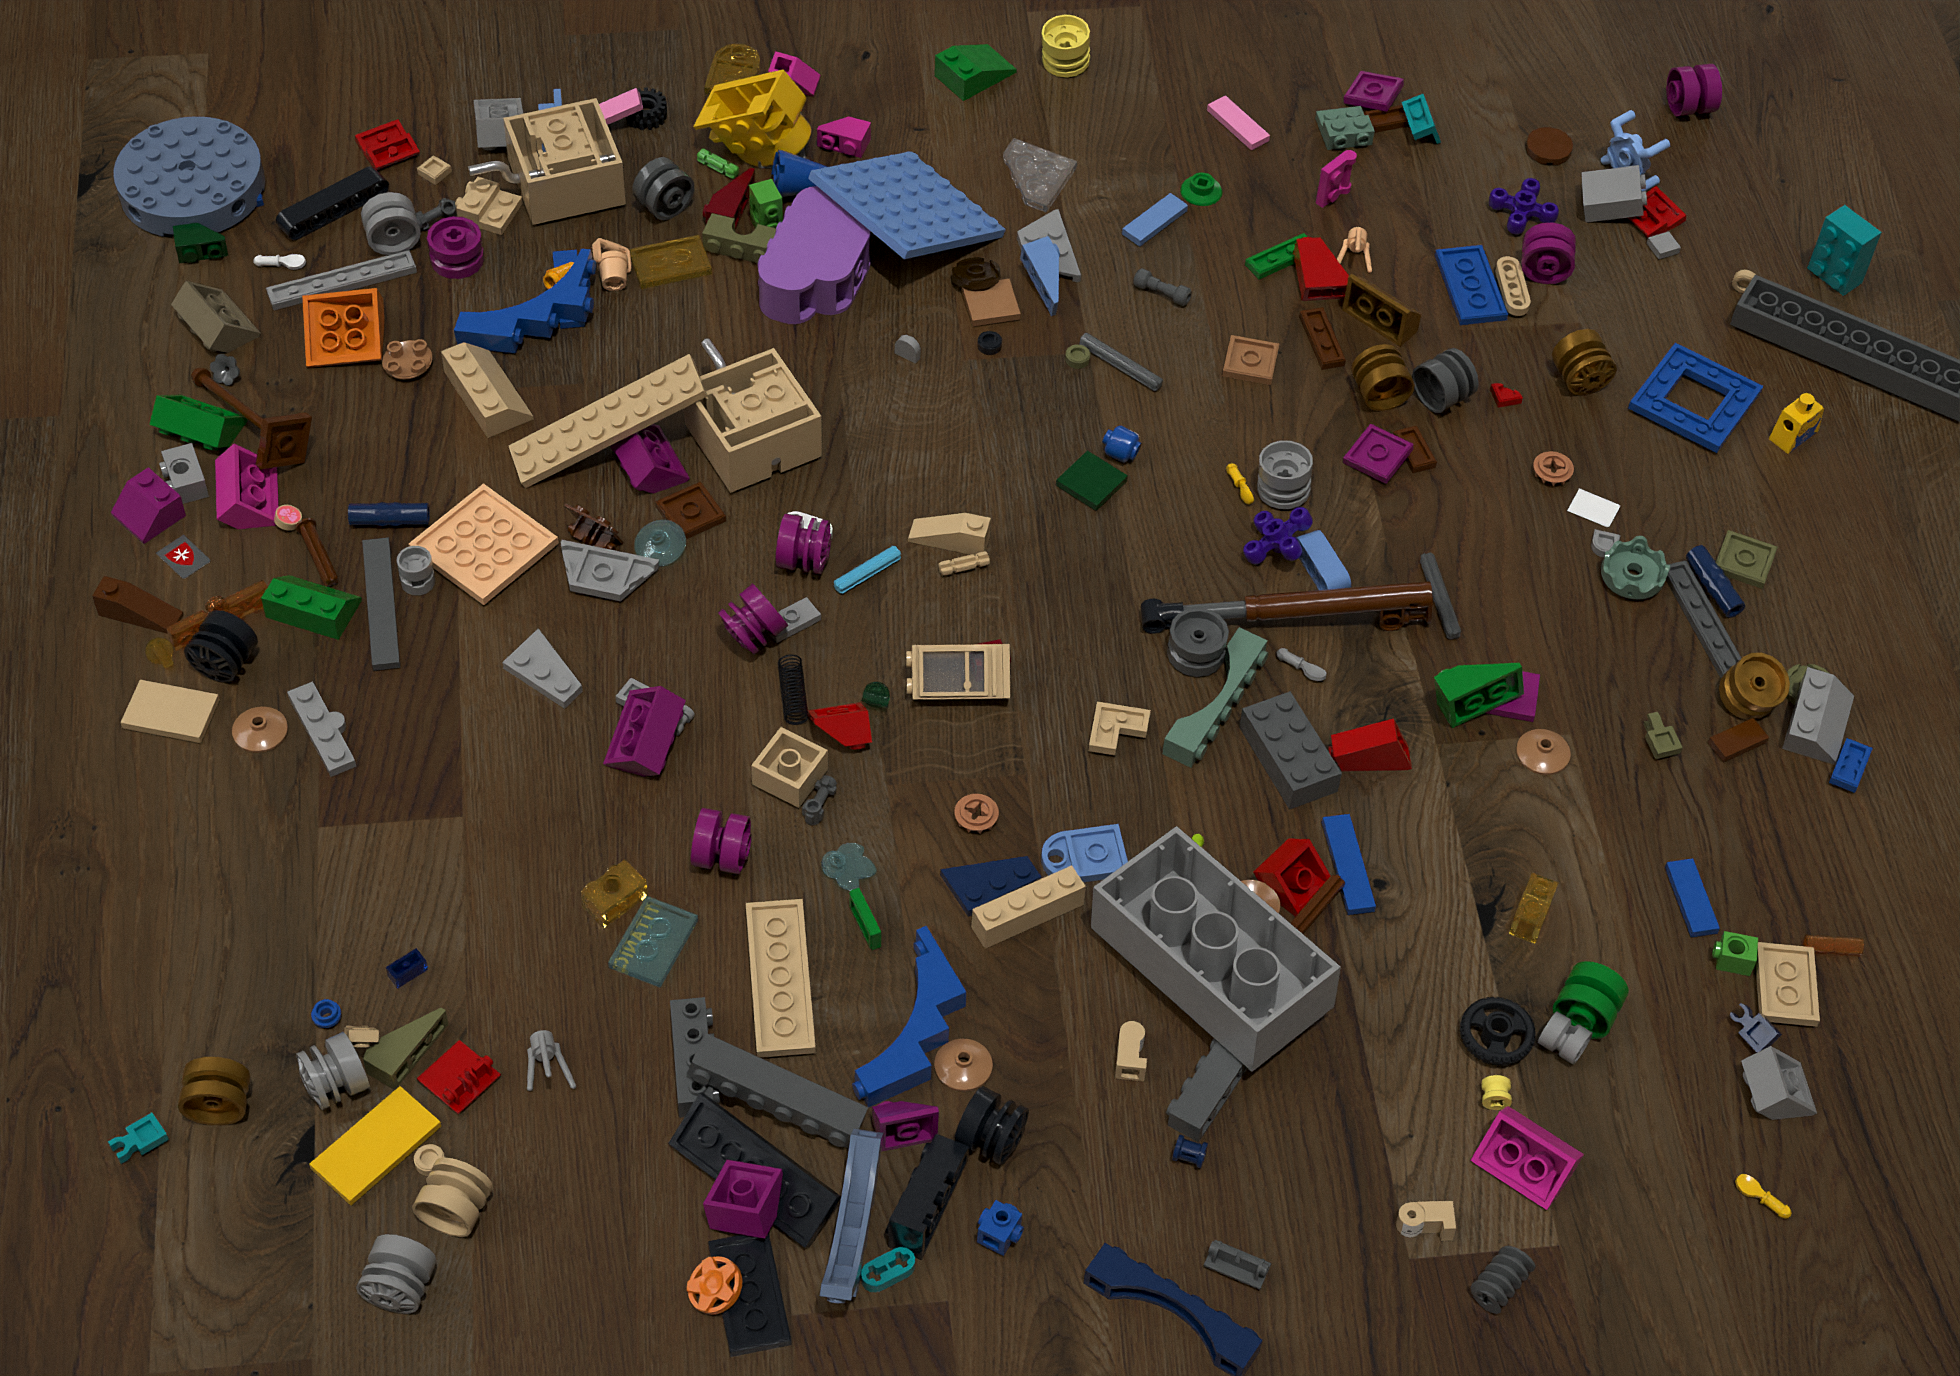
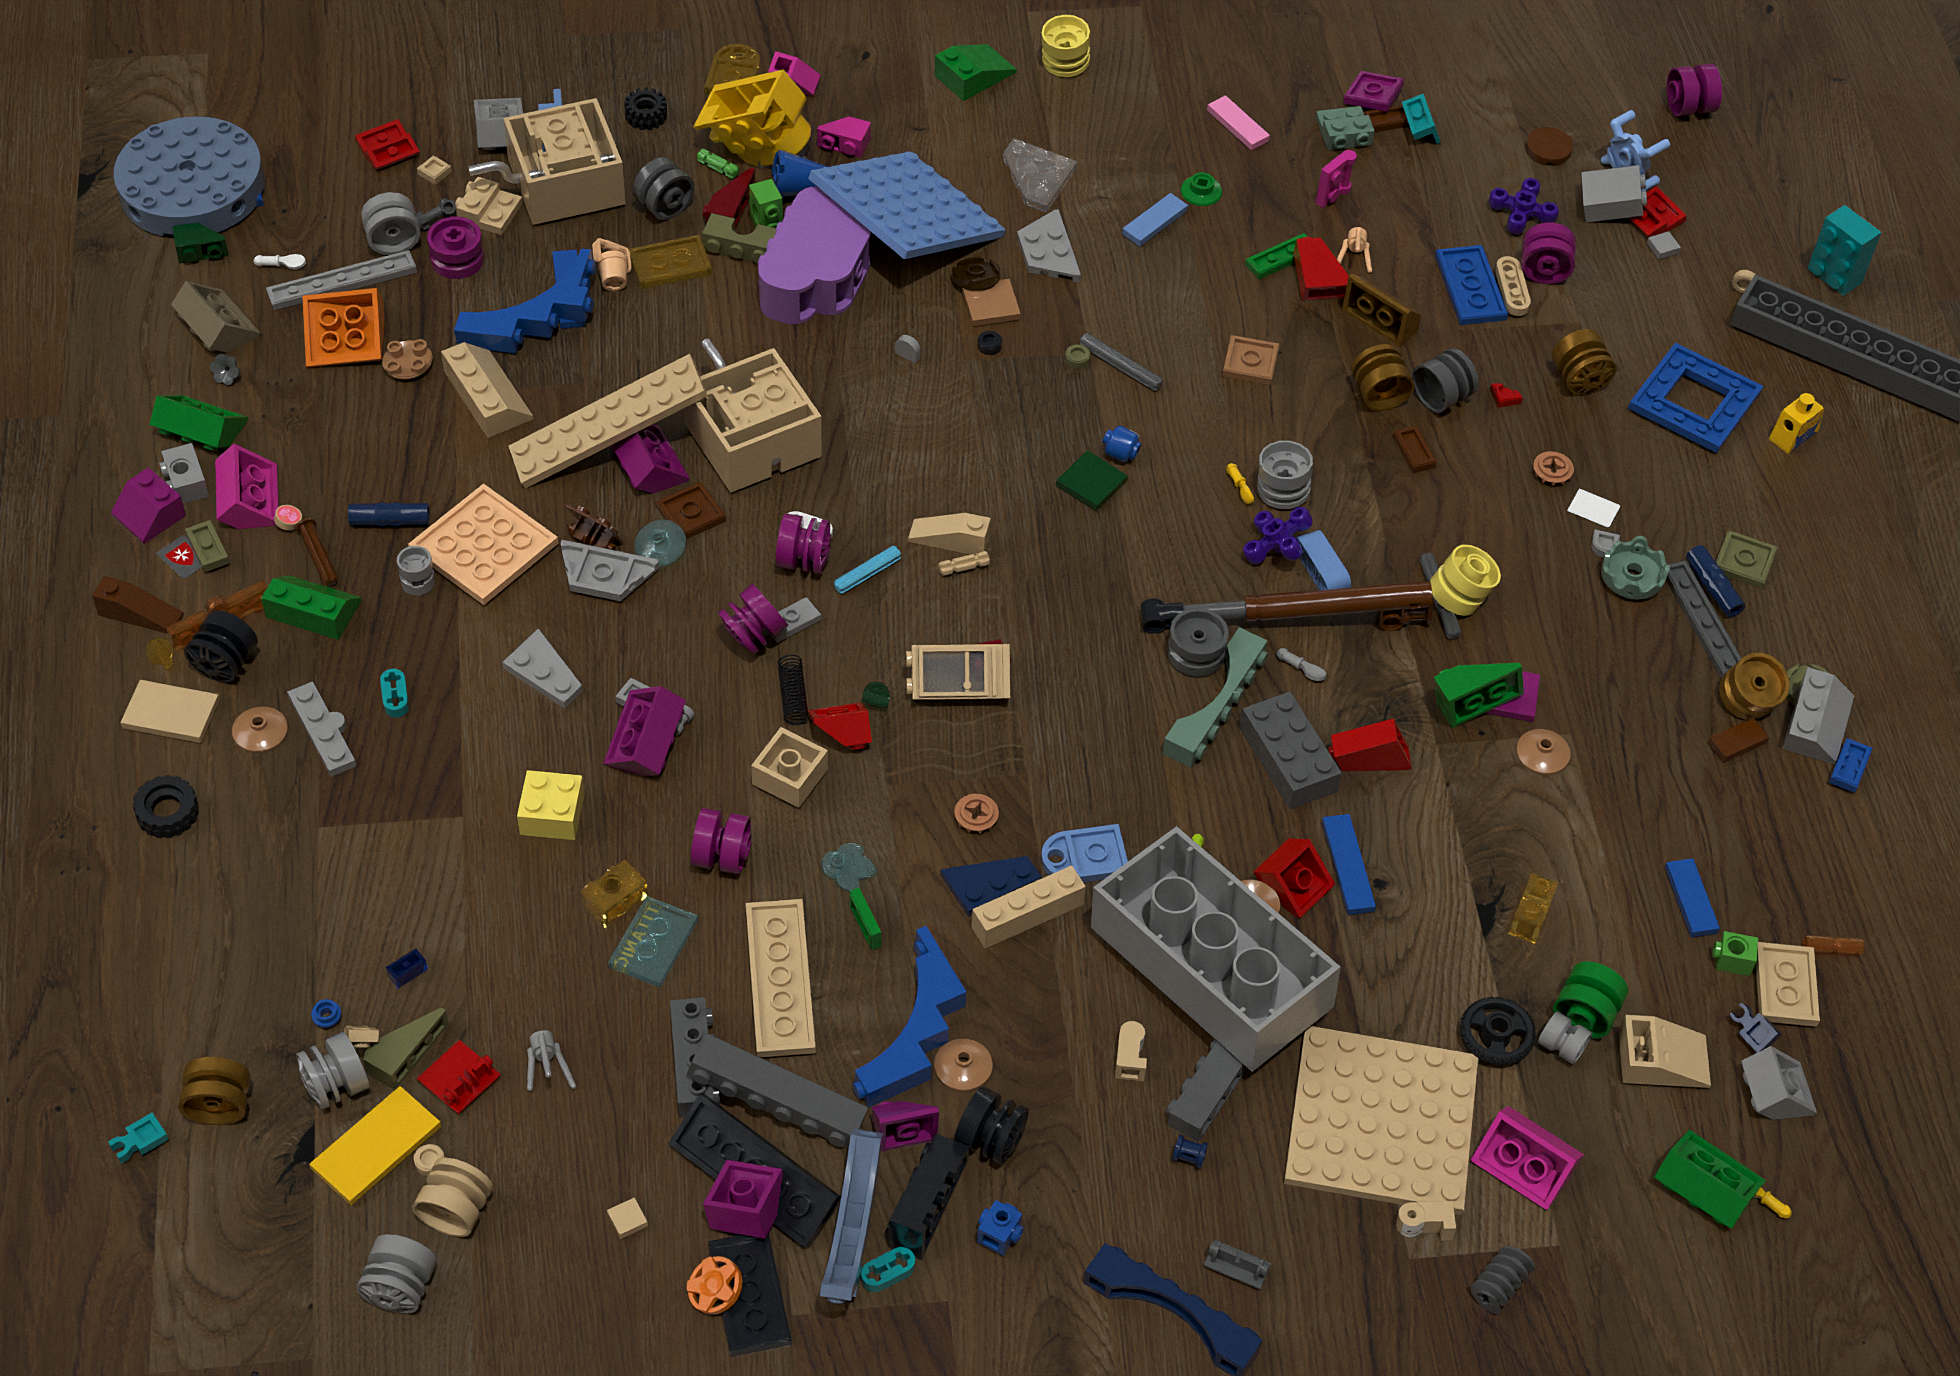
(161, 788): none -> black tyre
(207, 546): none -> olive plate
(282, 437): reddish brown tile -> none
(331, 203): black beam -> none
(381, 604): dark grey tile -> none
(399, 692): none -> teal beam
(550, 805): none -> light yellow brick
(555, 274): light orange cone -> none
(621, 106): bright pink tile -> none
(627, 1218): none -> tan tile
(813, 807): dark grey bar -> none
(1042, 265): medium blue slope -> none
(1114, 720): tan plate -> none
(1144, 279): dark grey piece -> none
(1318, 903): reddish brown axle -> none
(1322, 338): reddish brown tile -> none
(1378, 453): magenta plate -> none
(1381, 1119): none -> tan plate
(1465, 580): none -> light yellow wheel
(1496, 1092): light yellow wheel -> none
(1661, 739): olive plate -> none
(1662, 1053): none -> tan slope
(1709, 1179): none -> green slope

